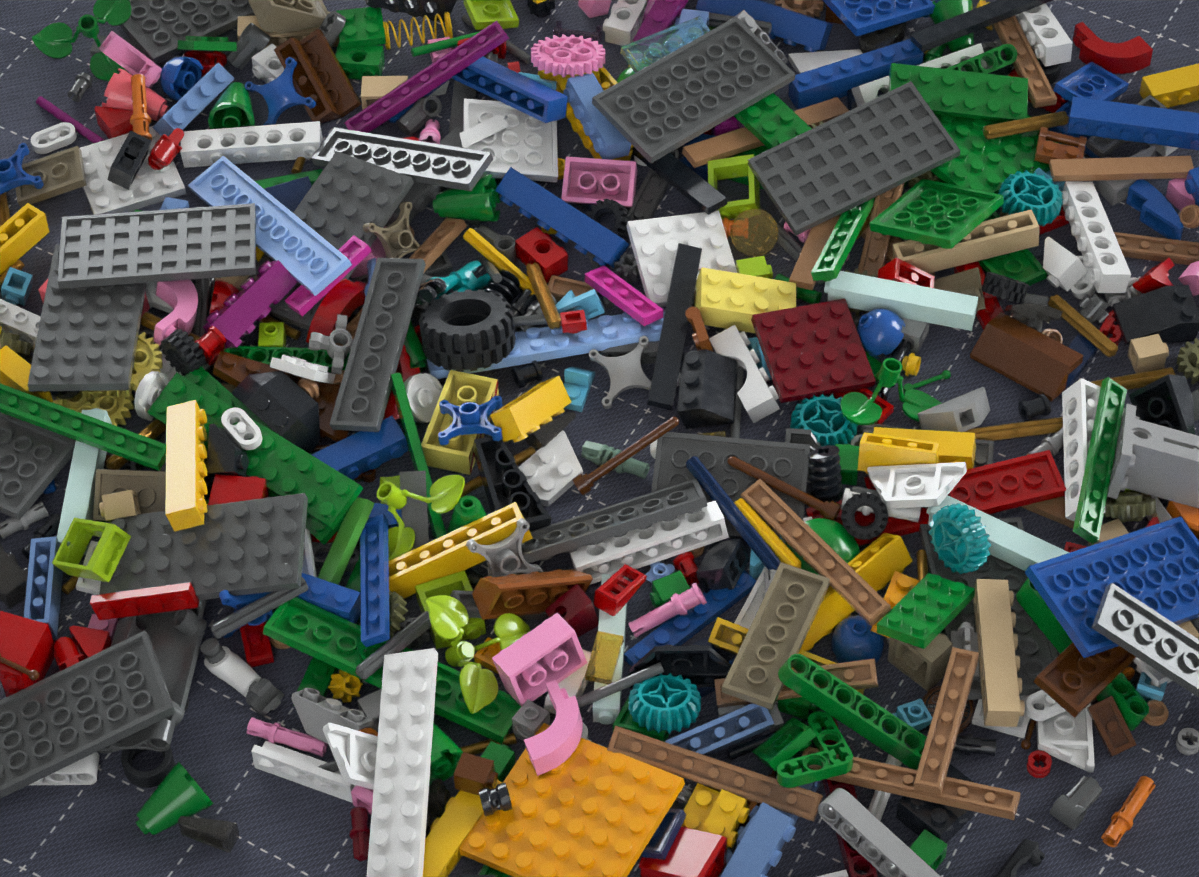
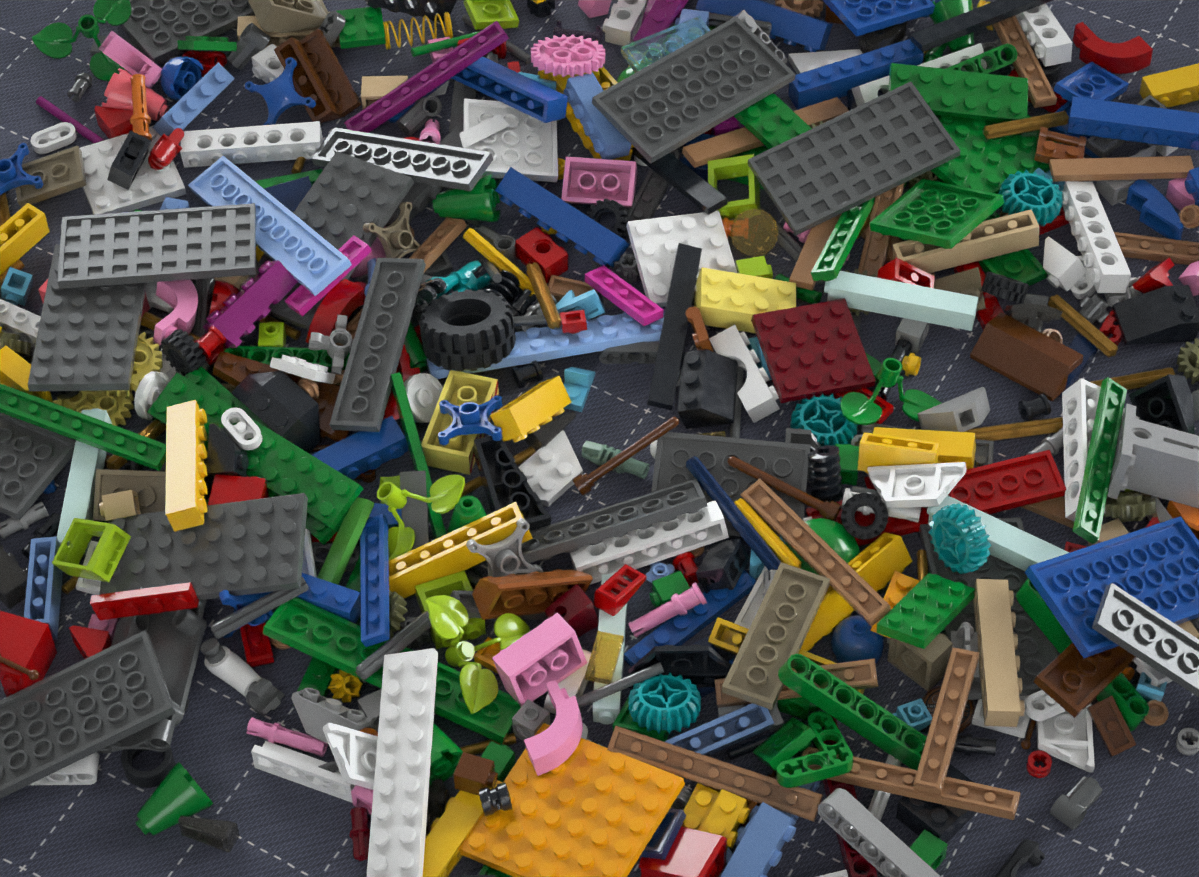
(67, 653): red arm -> none
(232, 108): green cone -> none
(361, 61): green brick -> none
(624, 371): light grey piece -> none
(880, 331): blue cylinder -> none
(946, 374): green hinge -> none
(1123, 819): orange pin -> none
(1147, 353): tan brick -> none

